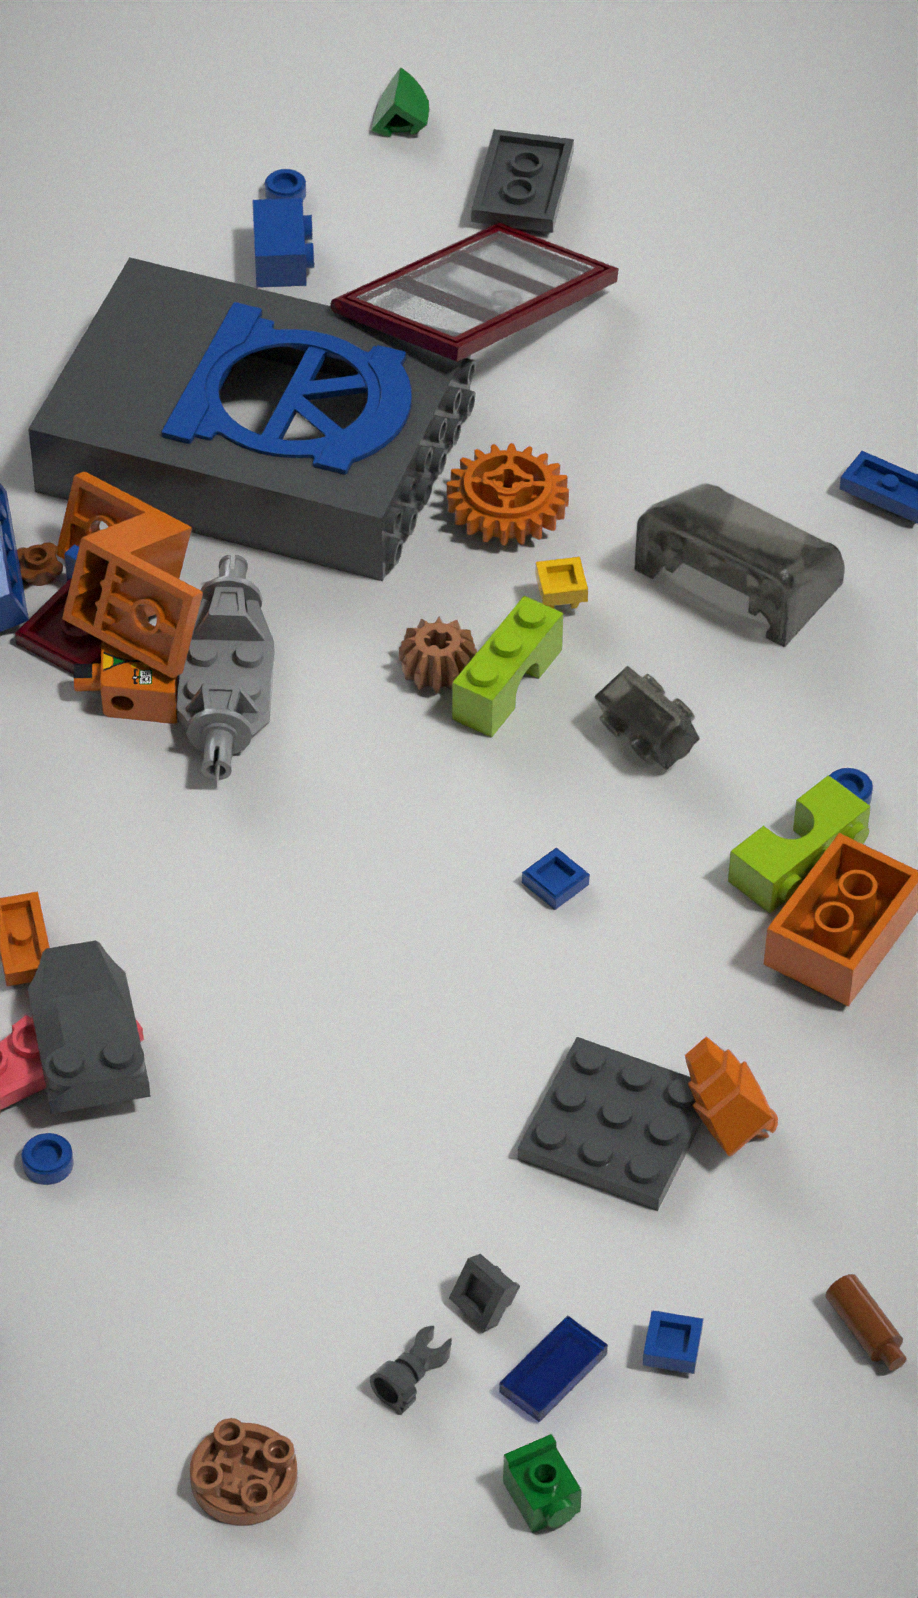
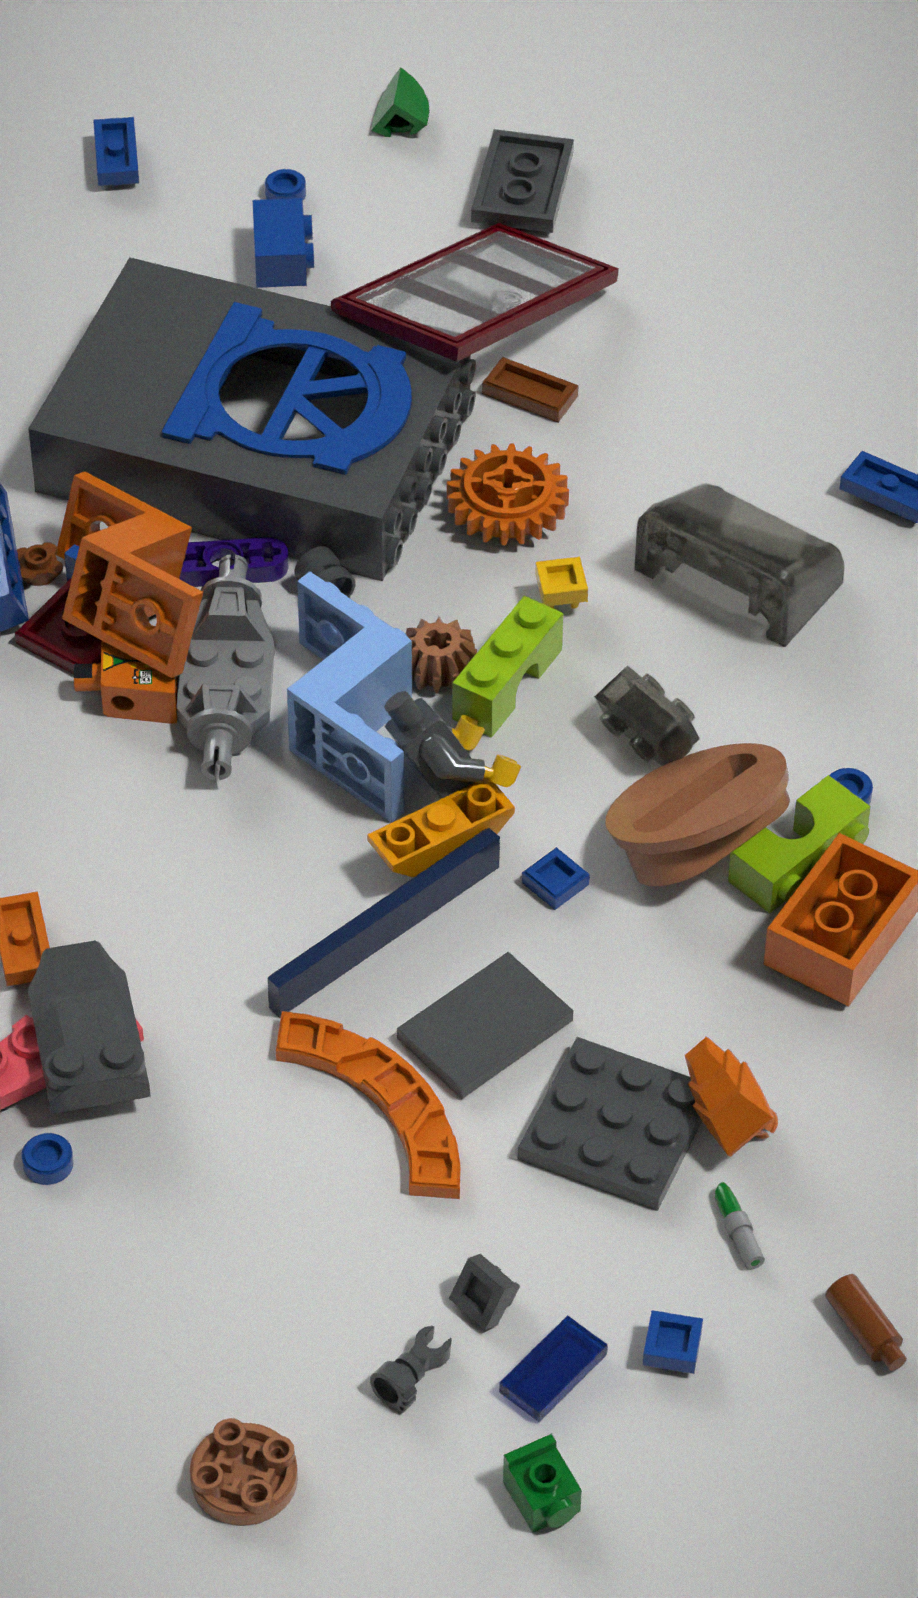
(116, 151): none -> blue plate
(255, 549): none -> dark purple beam
(326, 566): none -> dark grey wheel
(344, 696): none -> light blue bracket
(383, 922): none -> dark blue tile
(391, 1085): none -> orange tile
(440, 750): none -> dark grey torso
(441, 827): none -> light orange slope
(485, 1024): none -> dark grey tile
(530, 389): none -> dark orange tile
(698, 810): none -> nougat piece
(738, 1227): none -> light grey piece

